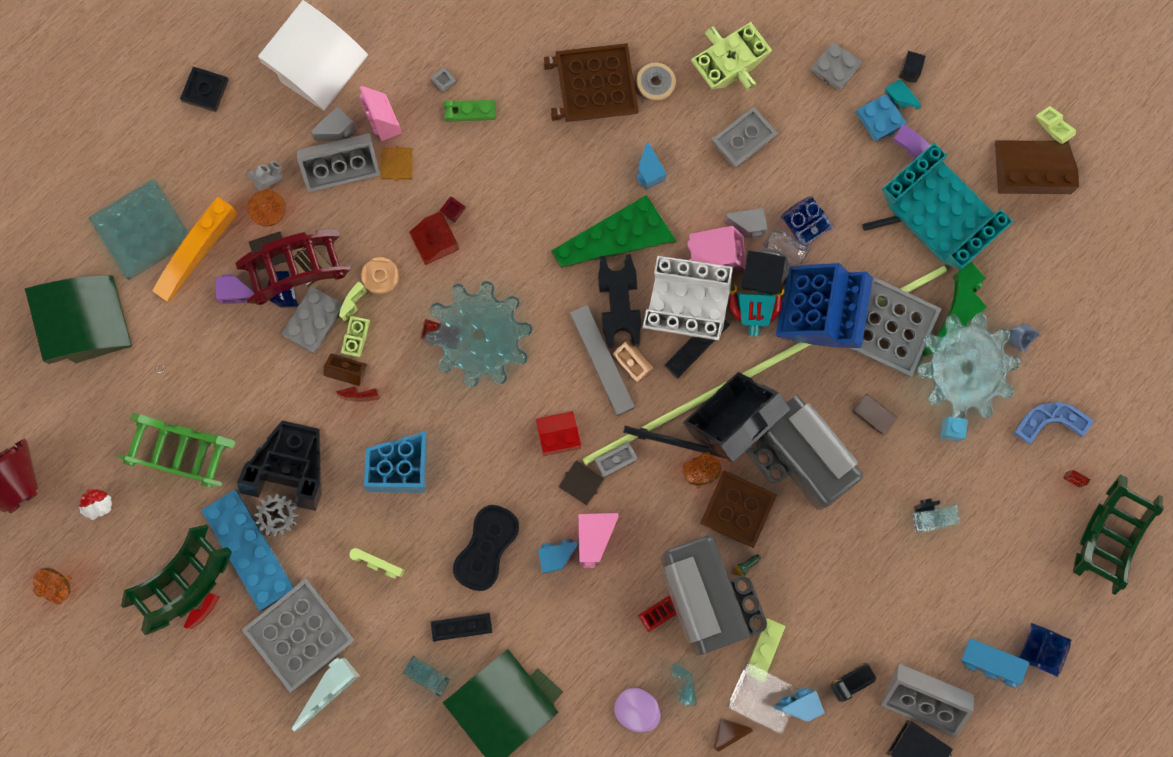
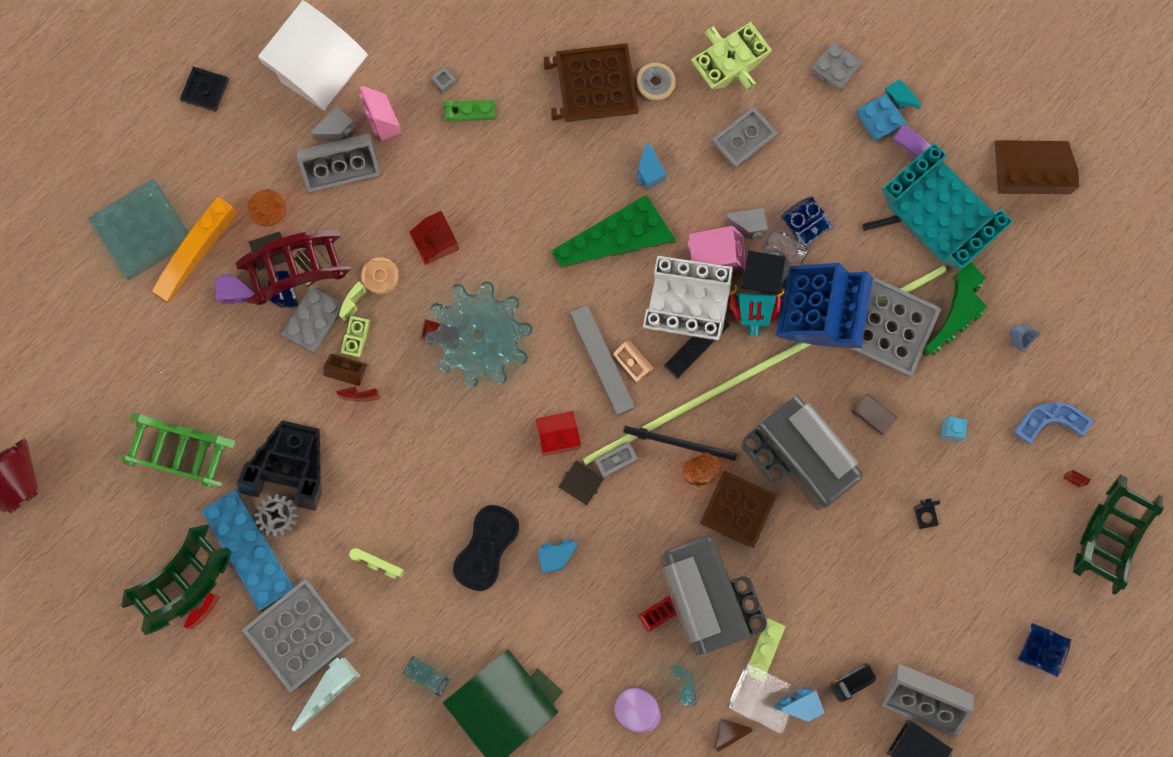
(51, 585): clear orange plate -> none
(78, 318): dark green slope -> none
(95, 503): piece -> none
(266, 175): light grey hips -> none
(396, 163): clear yellow piece -> none
(397, 466): dark azure wedge -> none
(452, 209): dark red tile -> none
(461, 627): black tile -> none
(593, 536): bright pink slope -> none
(620, 316): black piece -> none
(736, 416): black tile -> none
(741, 569): dark green piece -> none
(912, 66): black brick -> none
(936, 518): clear light blue slope -> none
(987, 371): clear light blue plate -> none
(995, 663): dark azure wedge -> none
(1053, 123): yellowish green slope -> none

